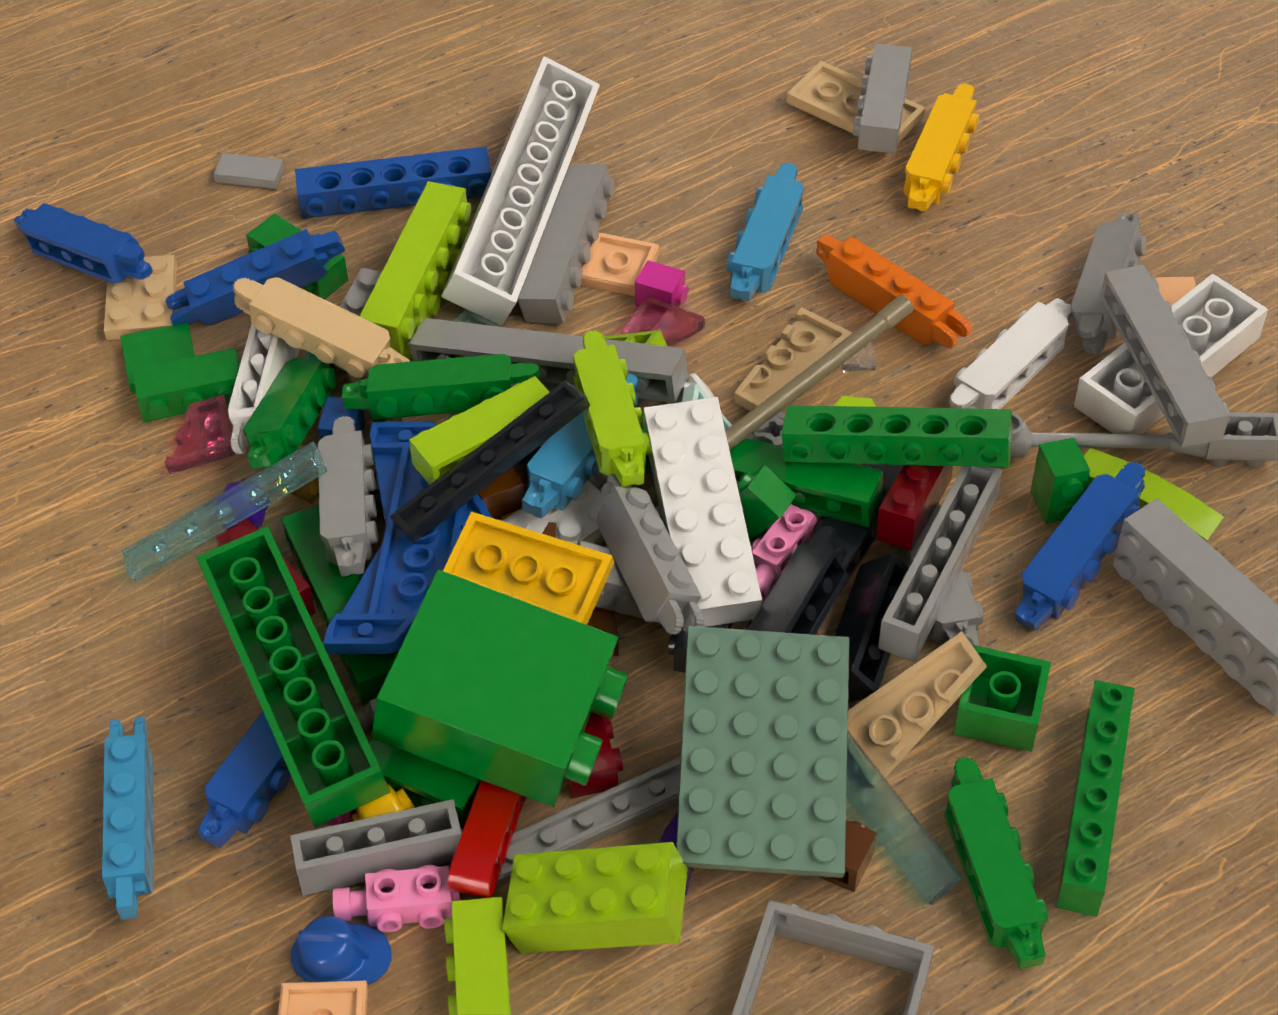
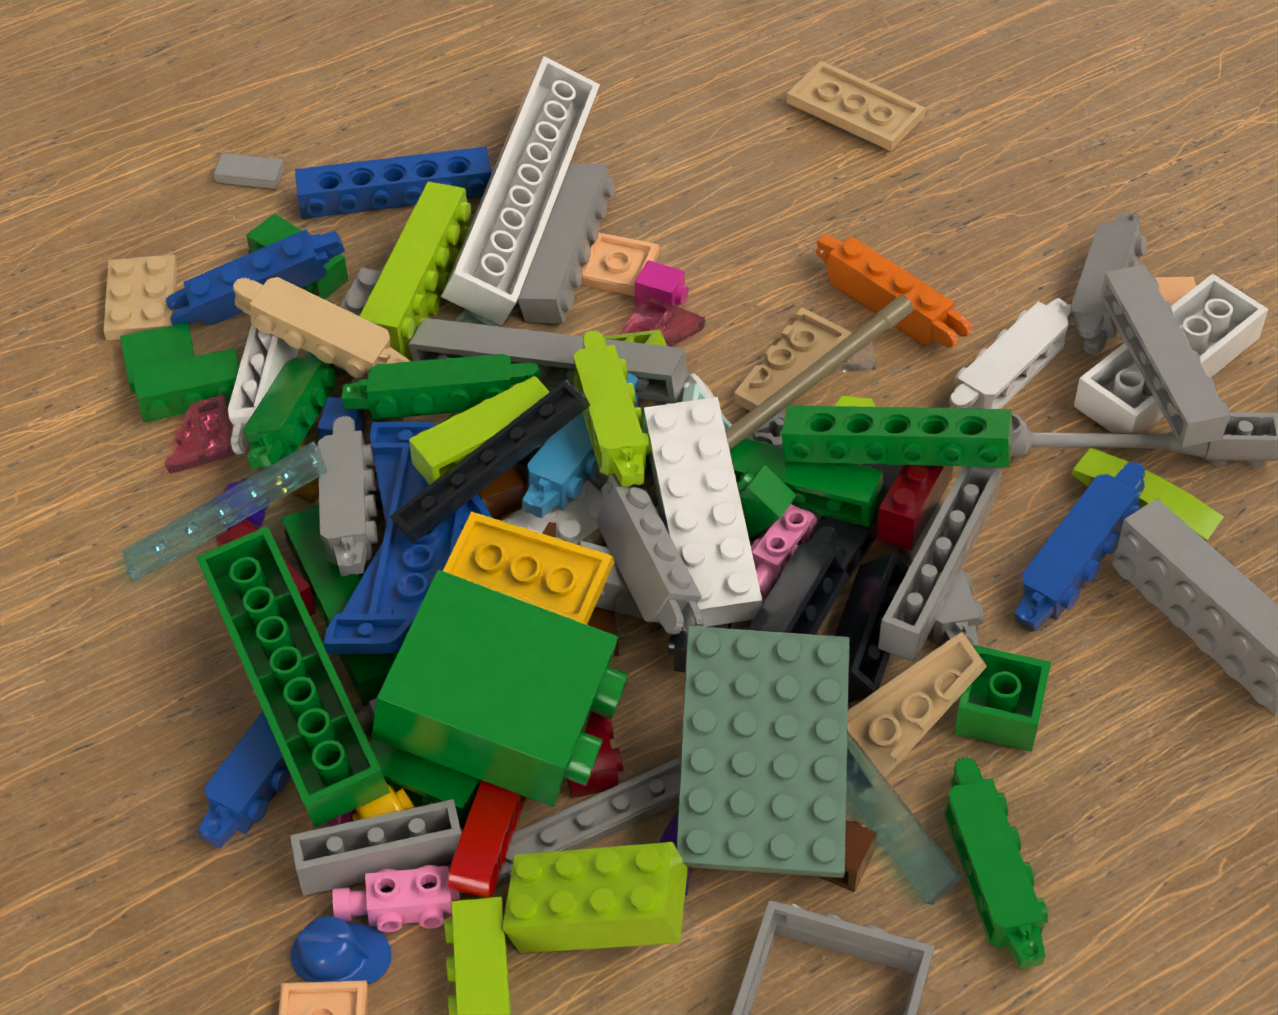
(83, 244): blue hinge -> none
(128, 817): dark azure hinge -> none
(766, 234): dark azure hinge -> none
(883, 98): light grey brick -> none
(940, 148): yellow hinge -> none
(1059, 478): green brick -> none
(1095, 799): green brick -> none

